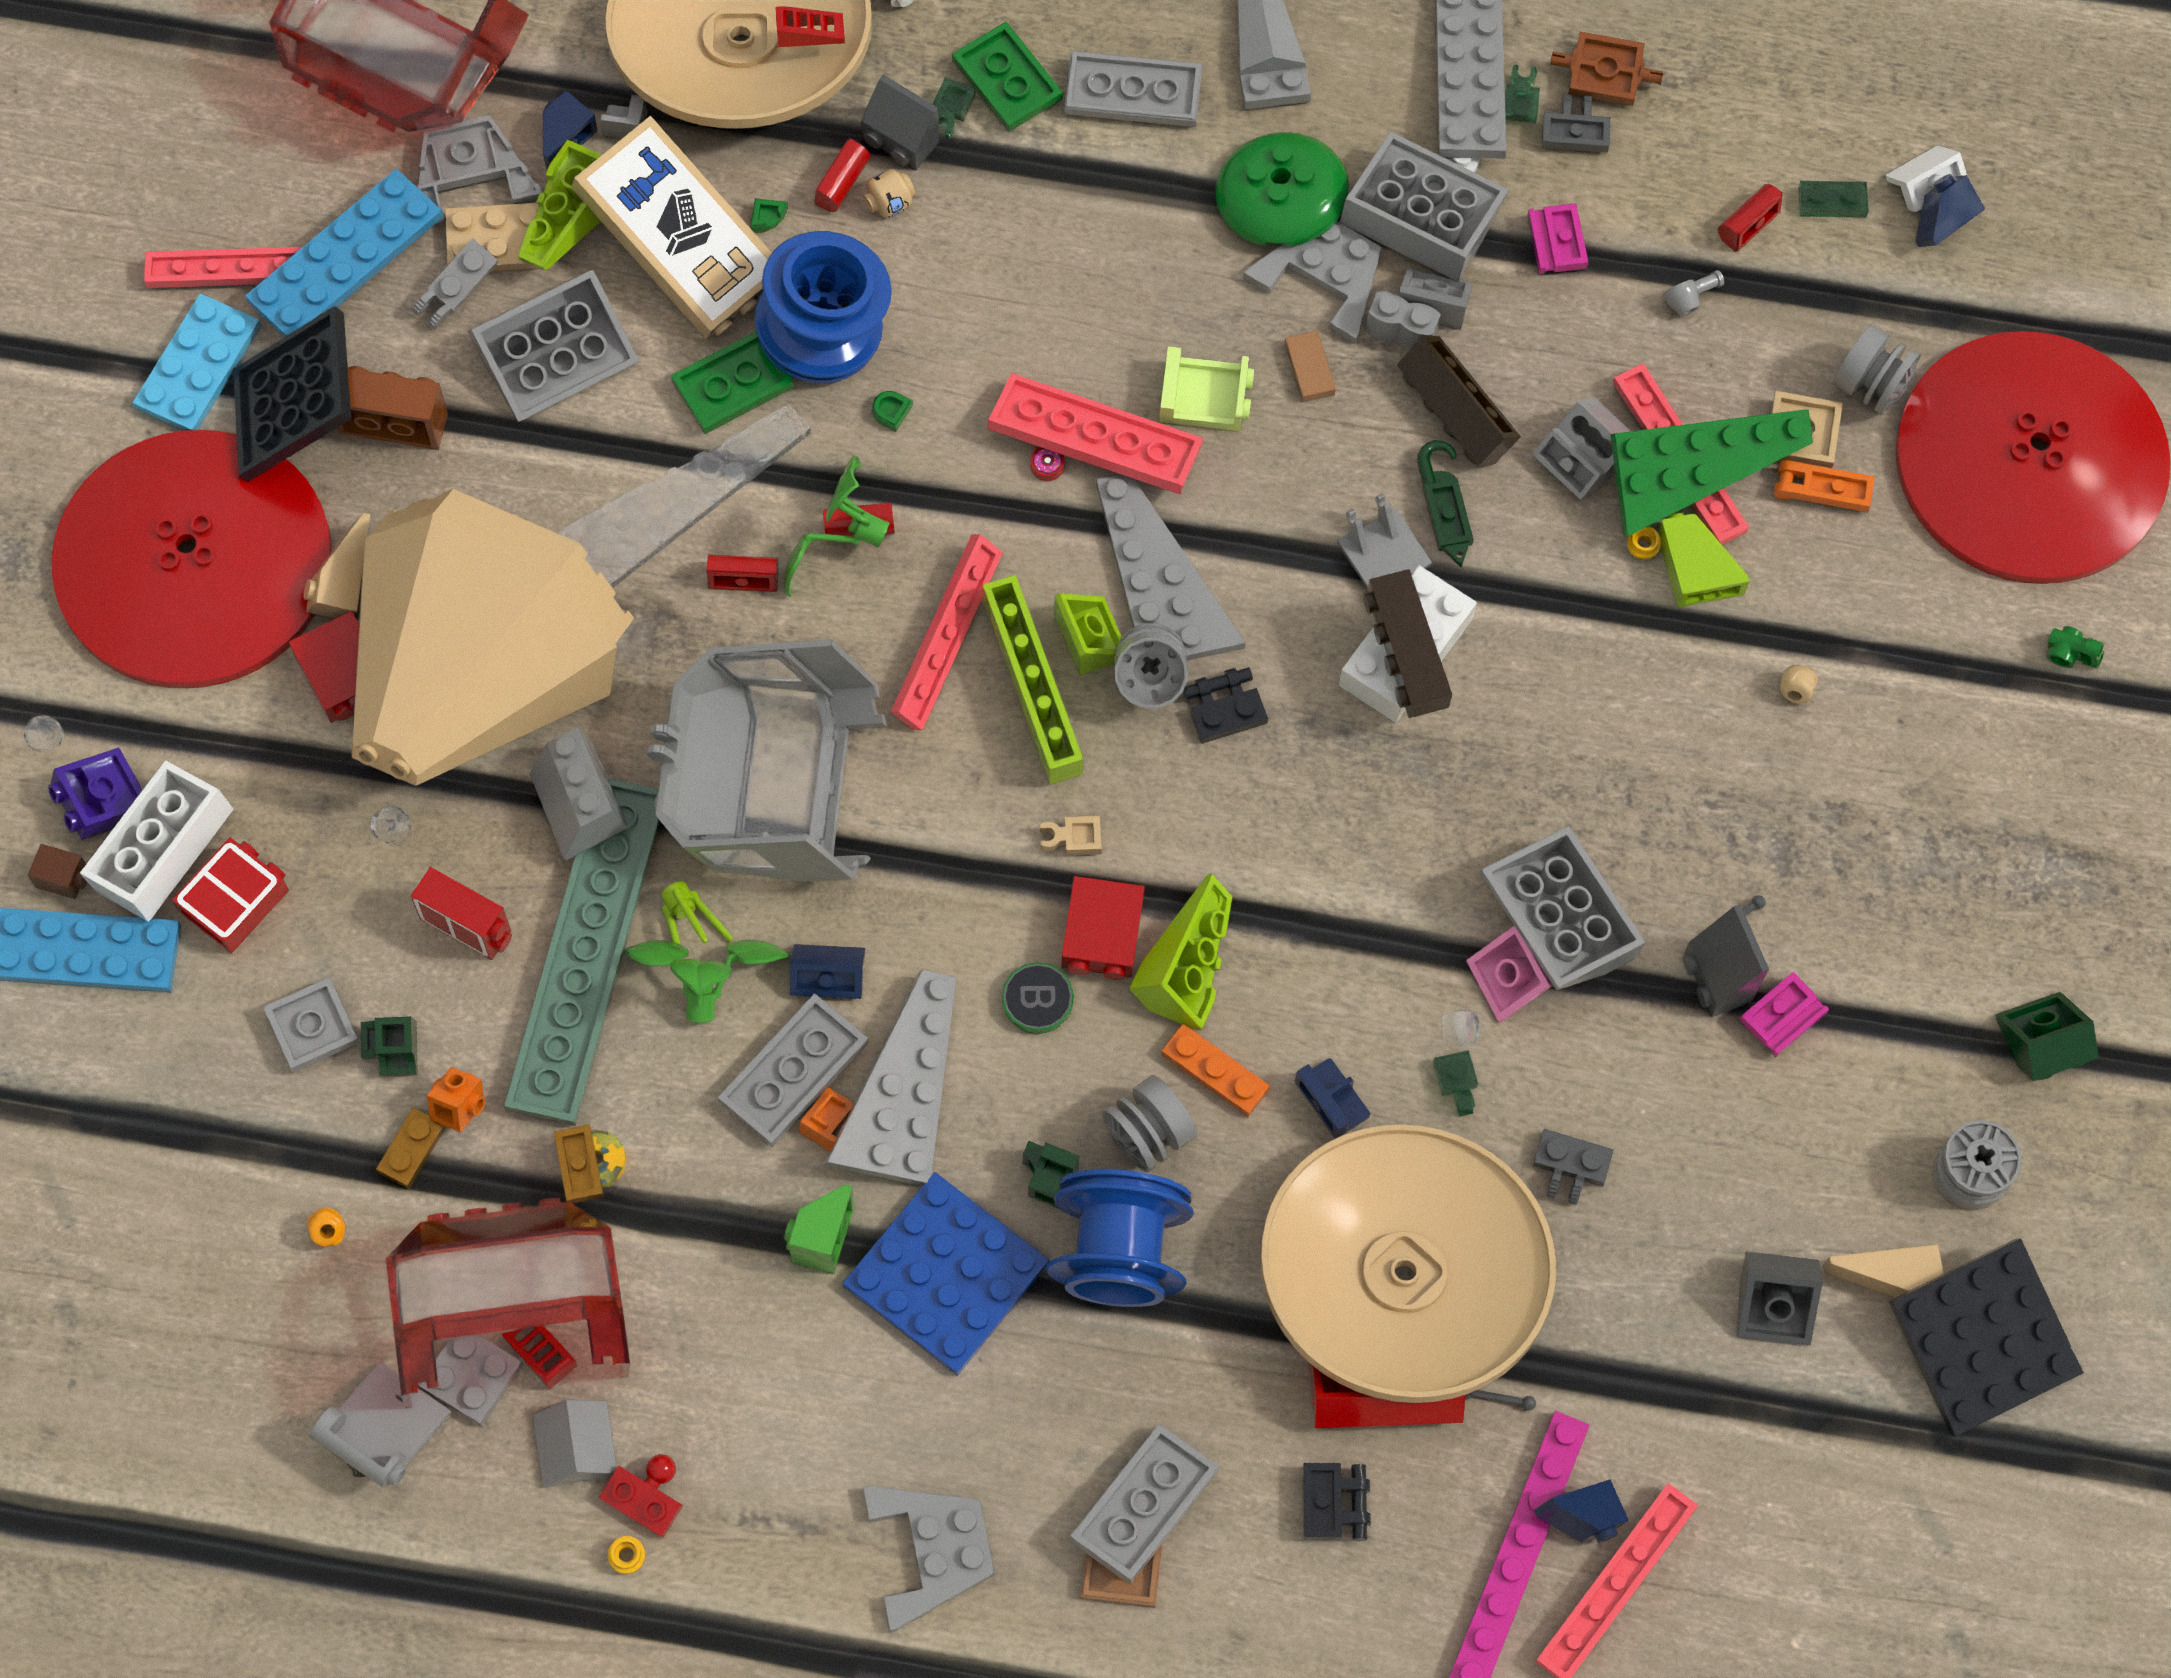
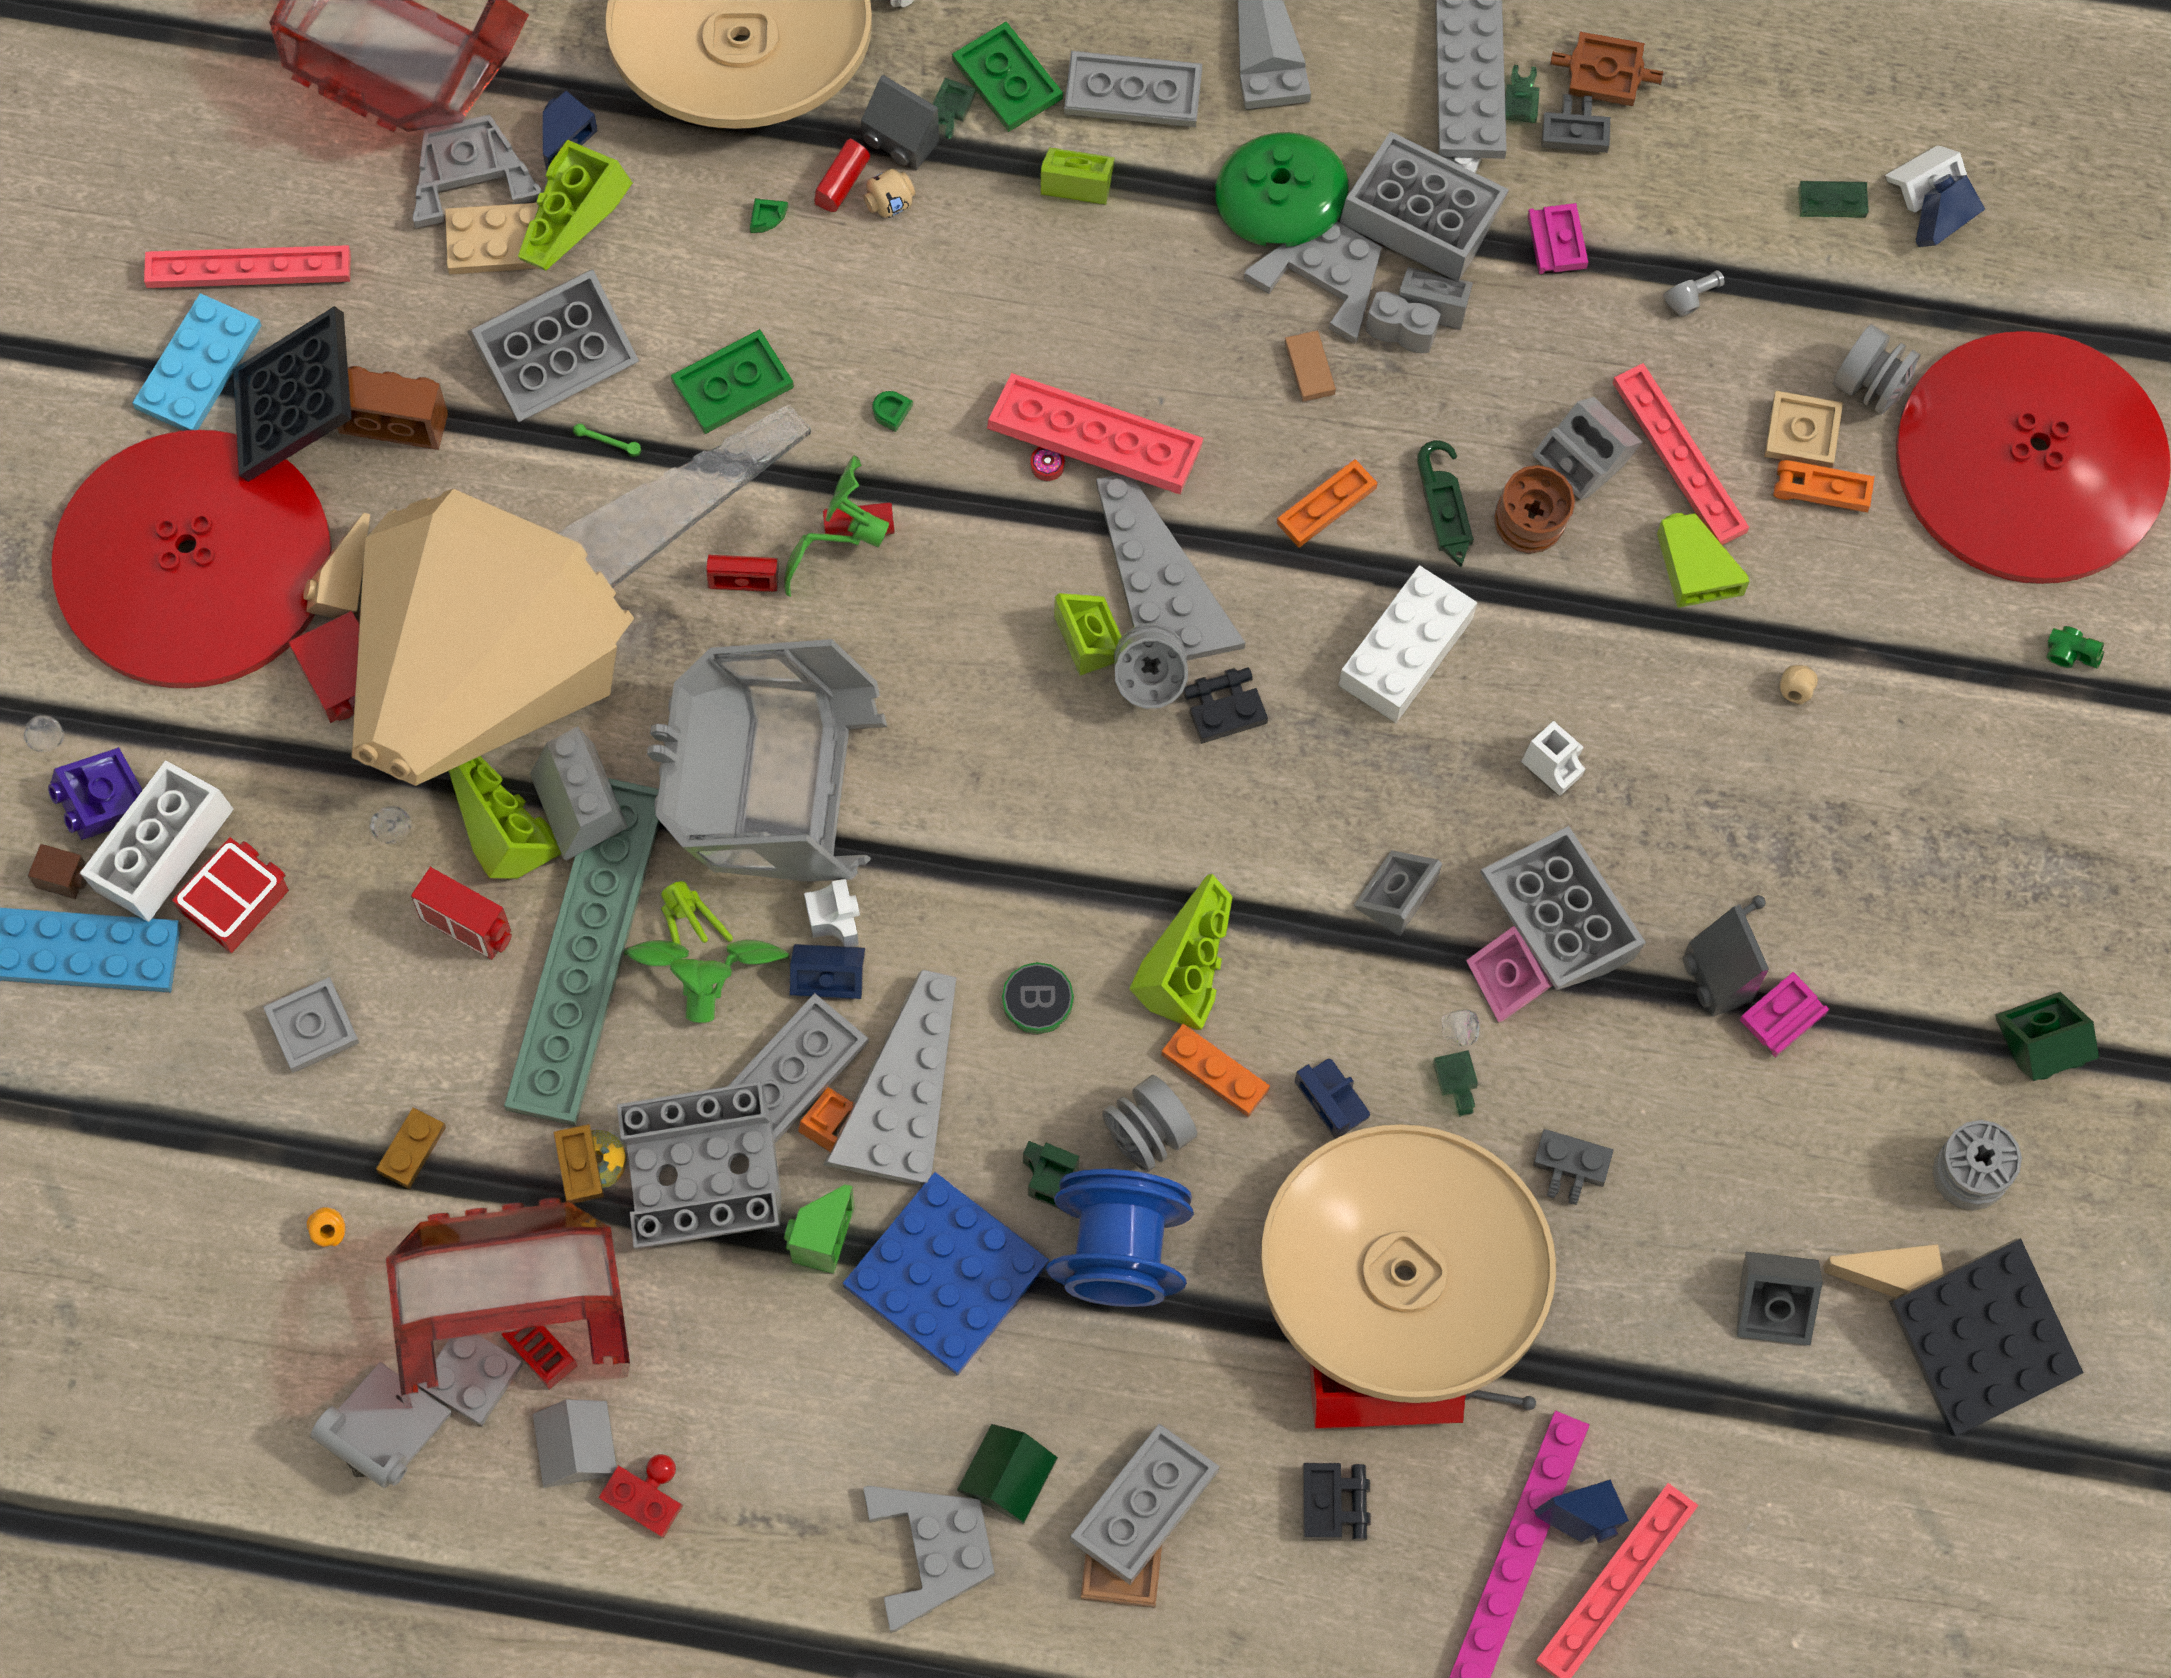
(345, 254): dark azure plate -> none
(392, 1043): dark green brick -> none
(455, 1099): orange brick -> none
(457, 281): light grey hinge -> none
(499, 828): none -> lime wedge
(622, 120): light grey panel -> none
(626, 1543): yellow plate -> none
(632, 448): none -> bright green hinge
(676, 227): brick -> none
(700, 1139): none -> light grey slope
(791, 19): red slope -> none
(816, 335): blue wheel -> none
(833, 913): none -> white brick
(946, 632): coral plate -> none
(1008, 1472): none -> dark green slope
(1032, 679): lime brick -> none
(1076, 175): none -> lime slope
(1079, 835): tan plate -> none
(1102, 928): red brick -> none
(1205, 392): yellowish green panel -> none
(1327, 503): none -> orange plate
(1382, 545): light grey plate -> none
(1398, 889): none -> light grey slope
(1408, 644): dark brown brick -> none
(1458, 401): dark brown brick -> none
(1535, 491): none -> dark orange wheel
(1555, 758): none -> white brick
(1649, 535): yellow plate -> none
(1681, 464): green wing -> none
(1751, 217): red brick -> none

